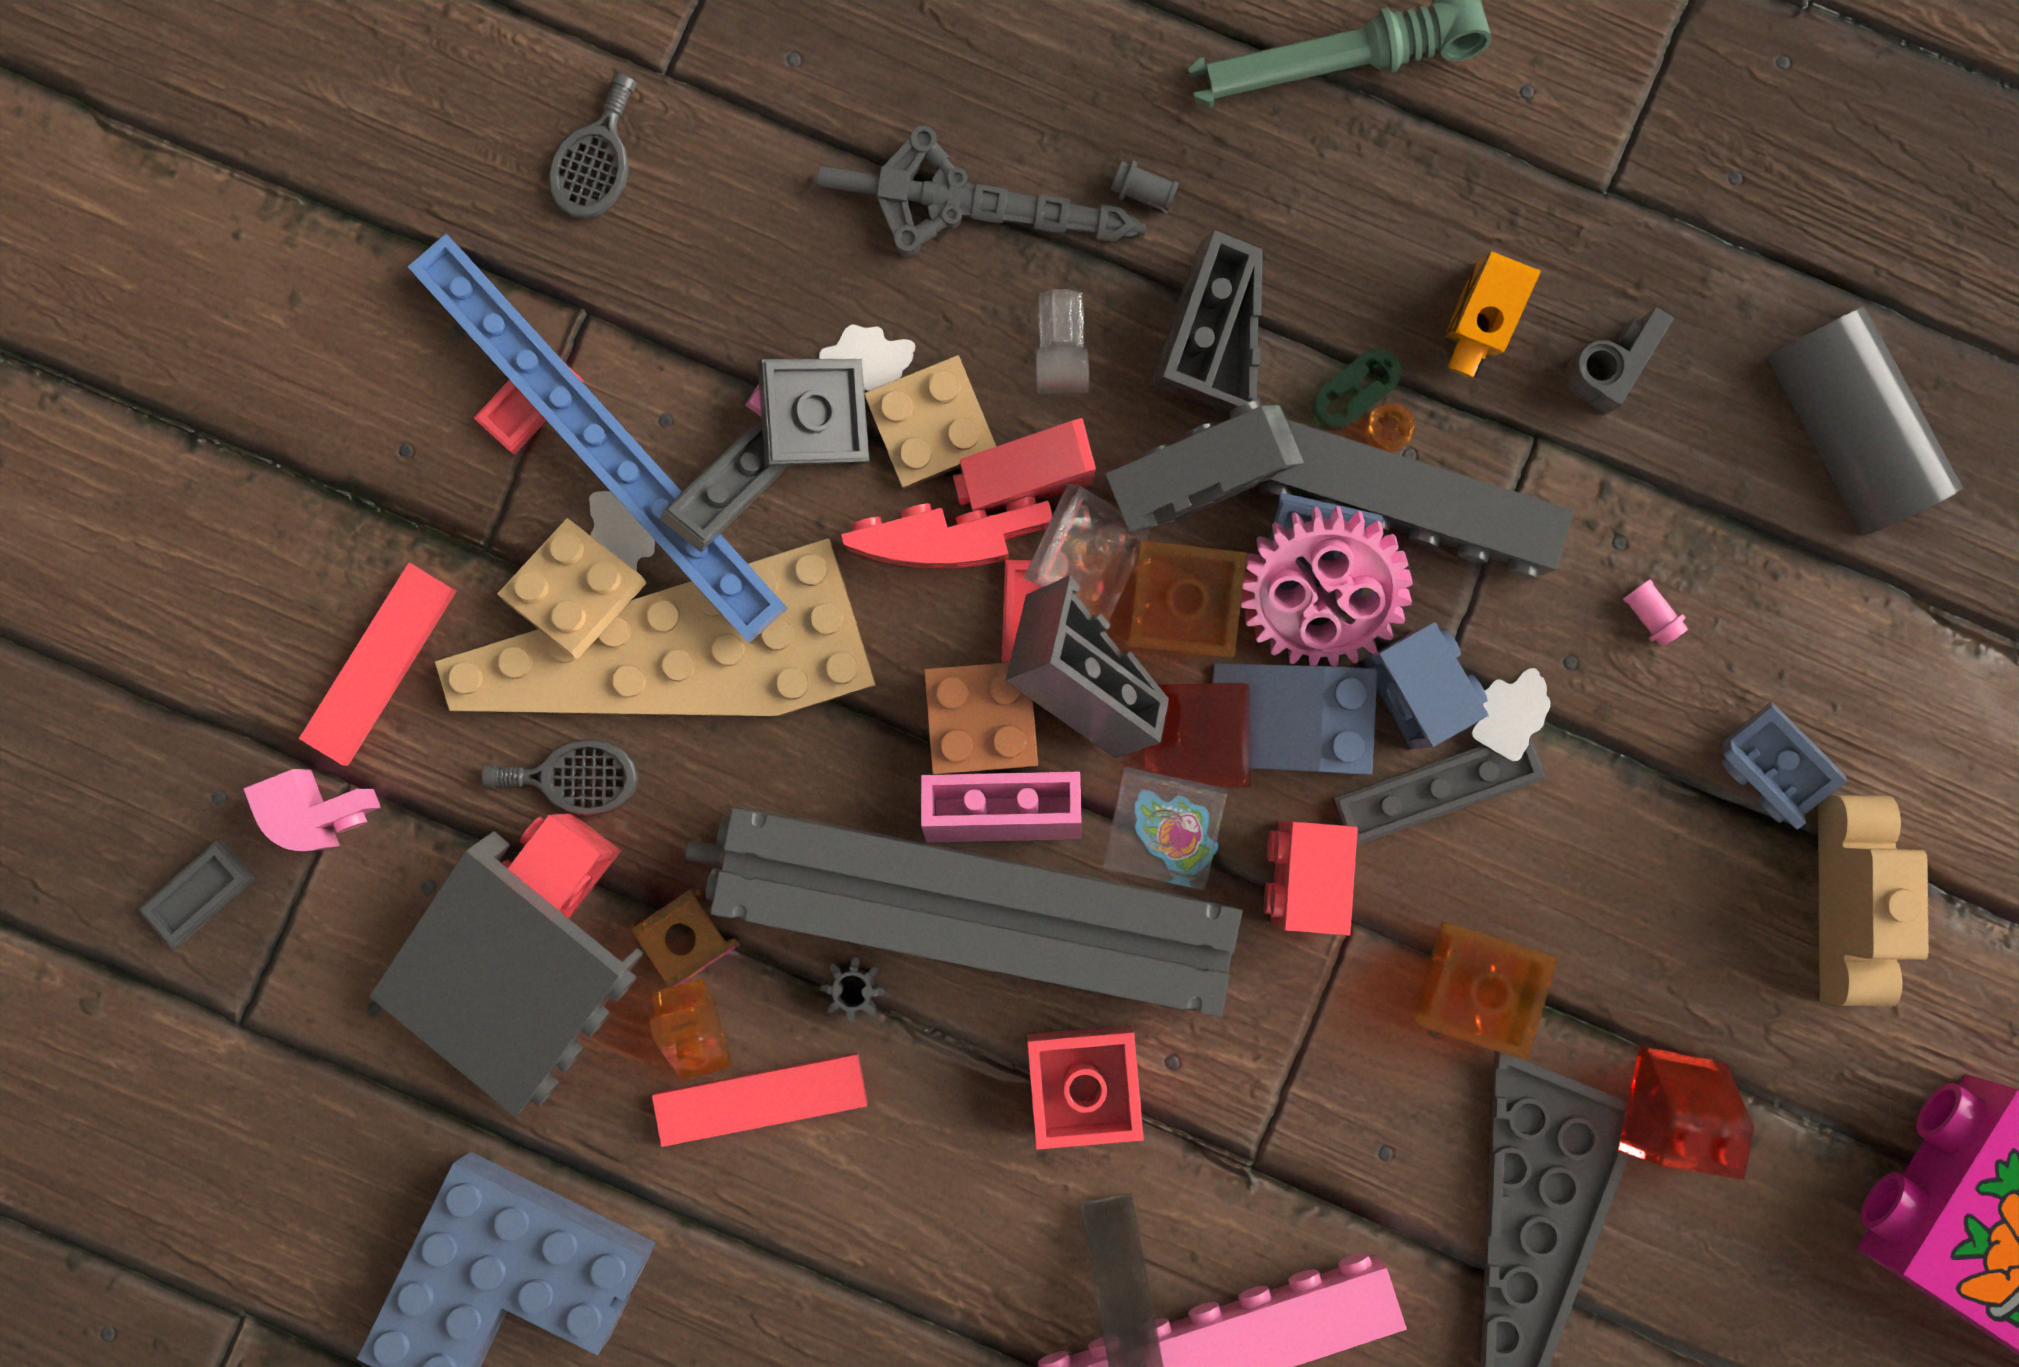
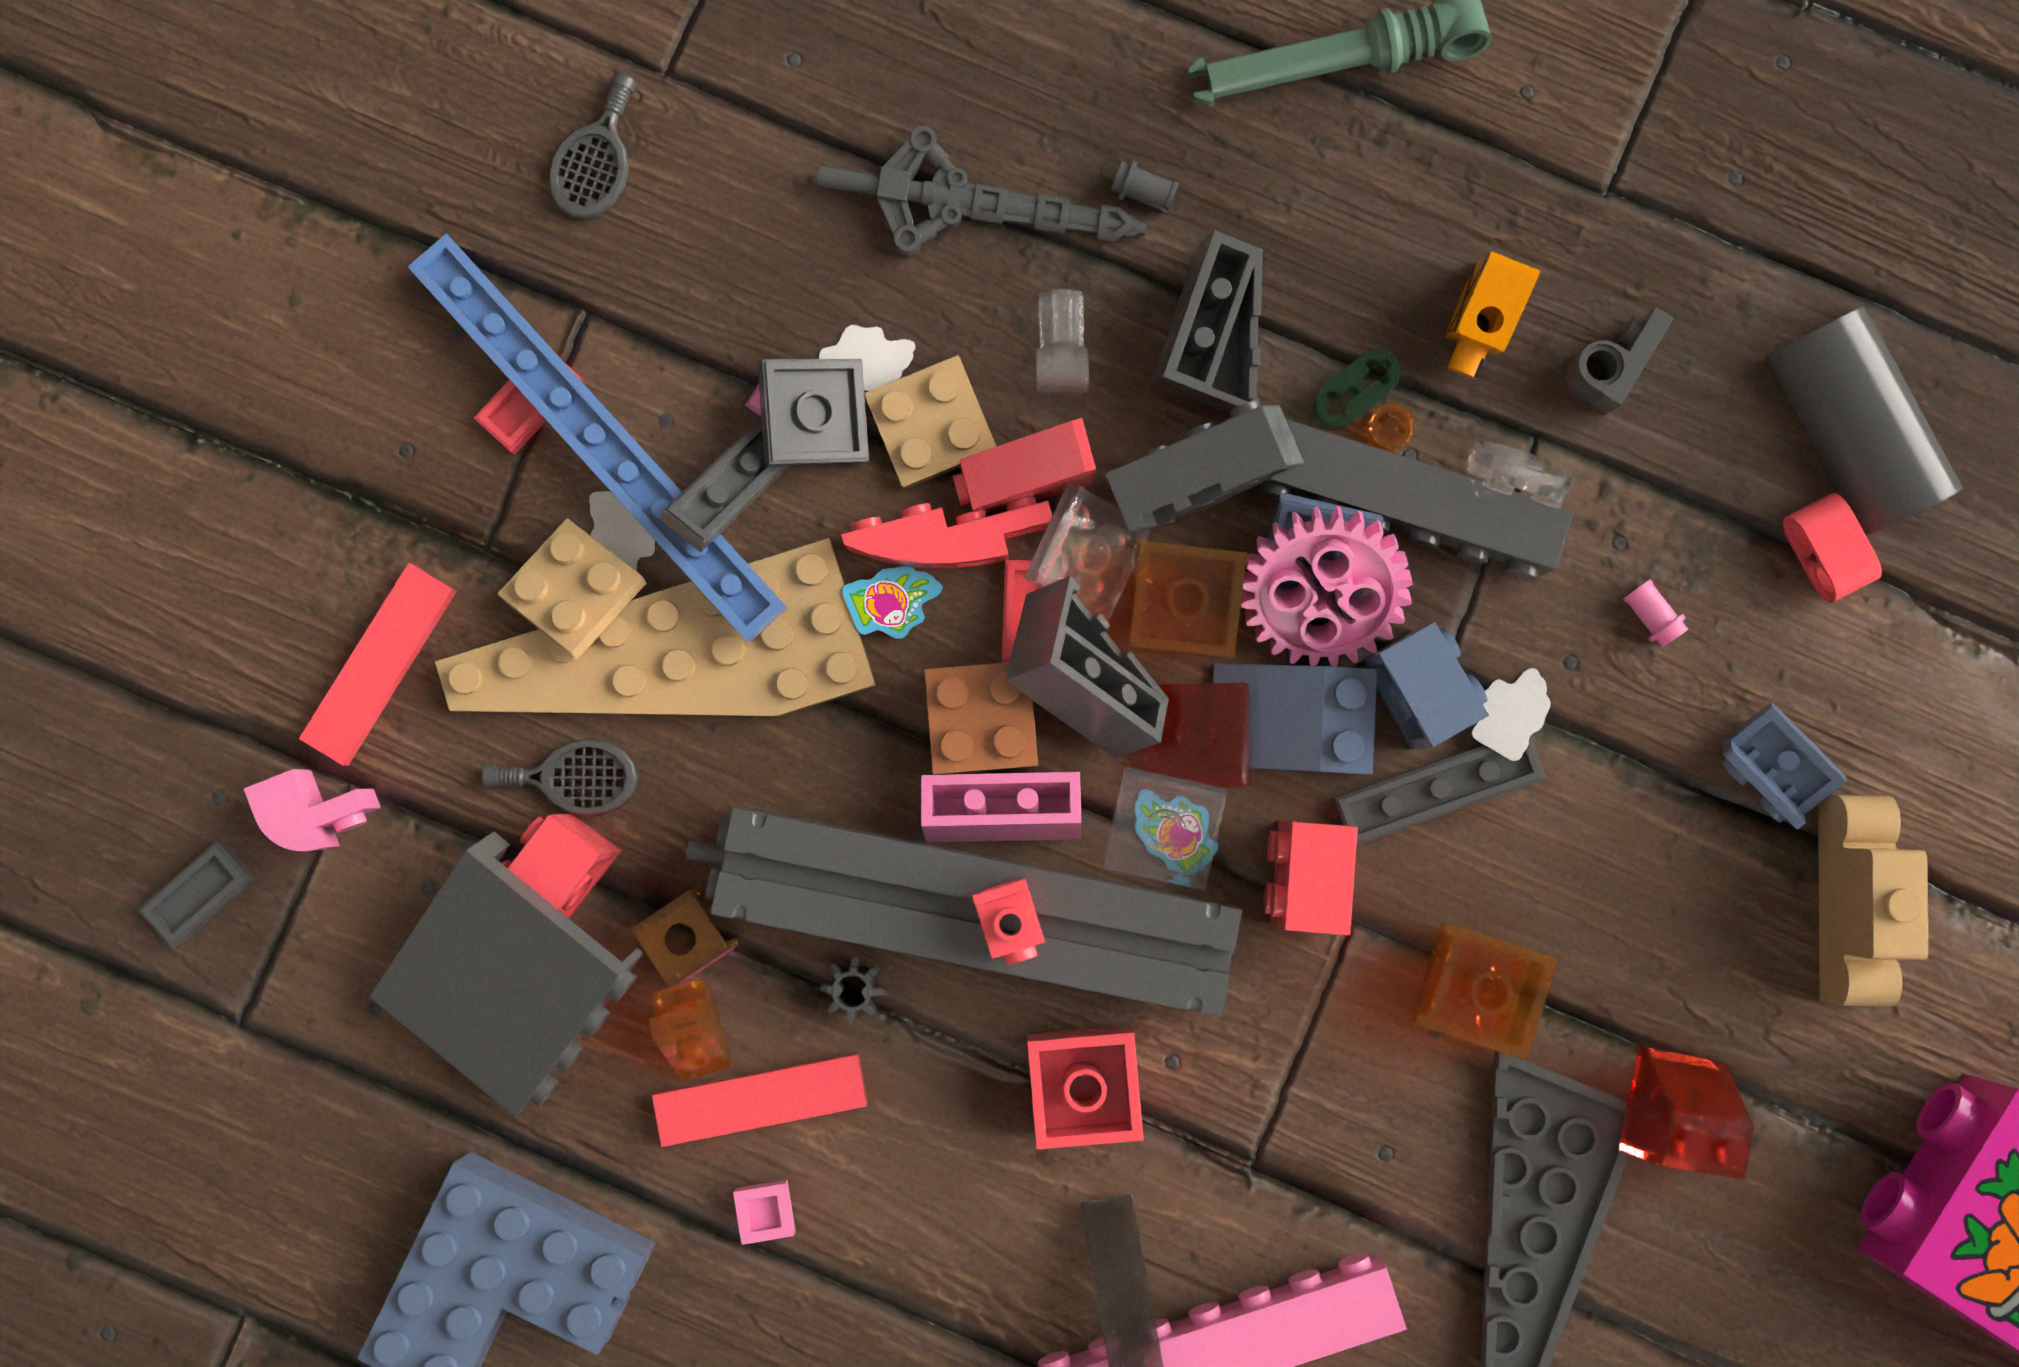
(764, 1212): none -> bright pink plate
(890, 600): none -> sticker
(1005, 899): none -> coral brick
(1510, 468): none -> clear plate
(1832, 547): none -> coral beam

